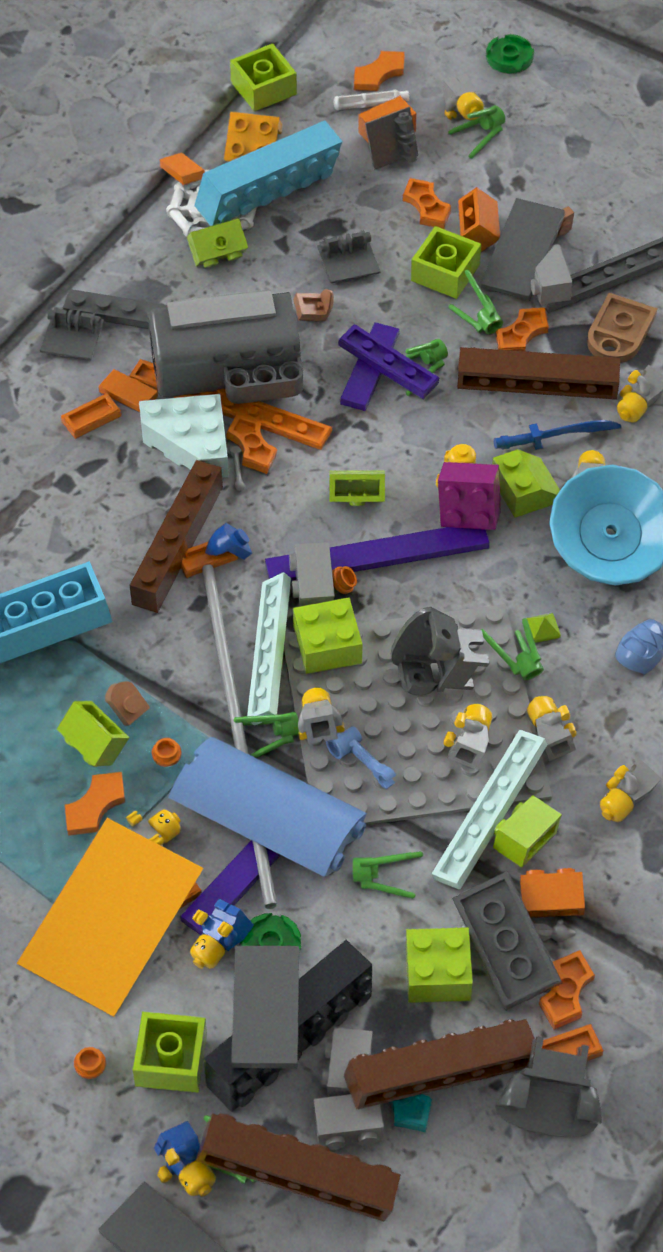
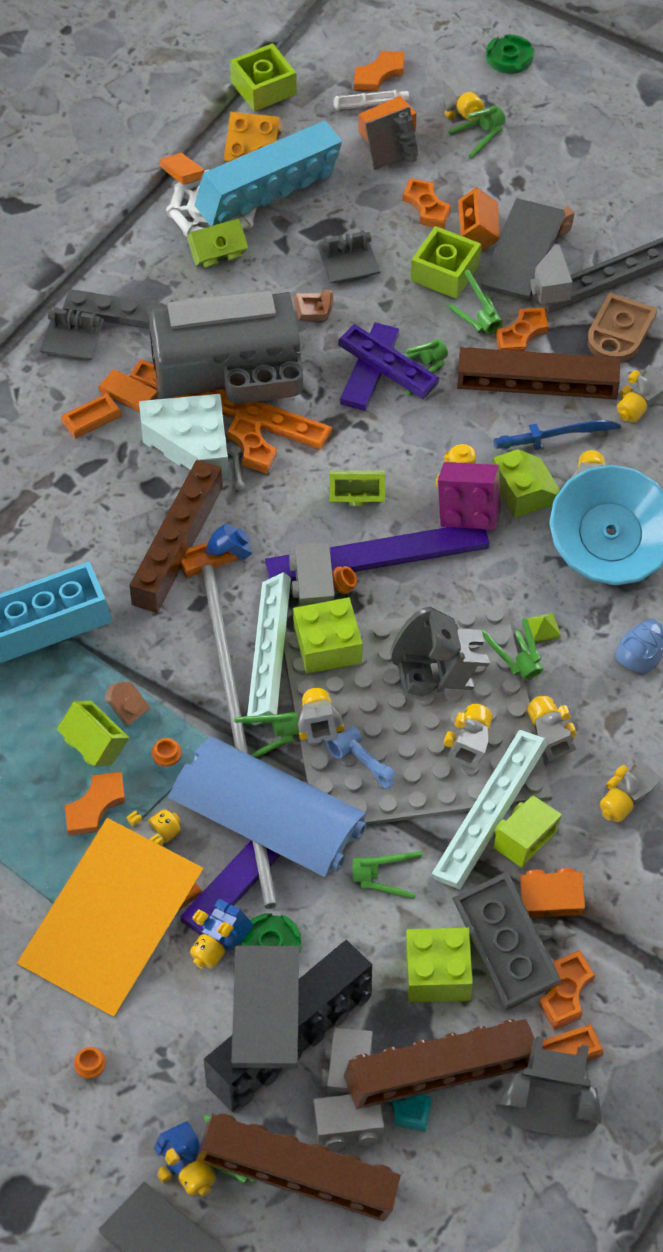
(170, 1052): lime brick -> none

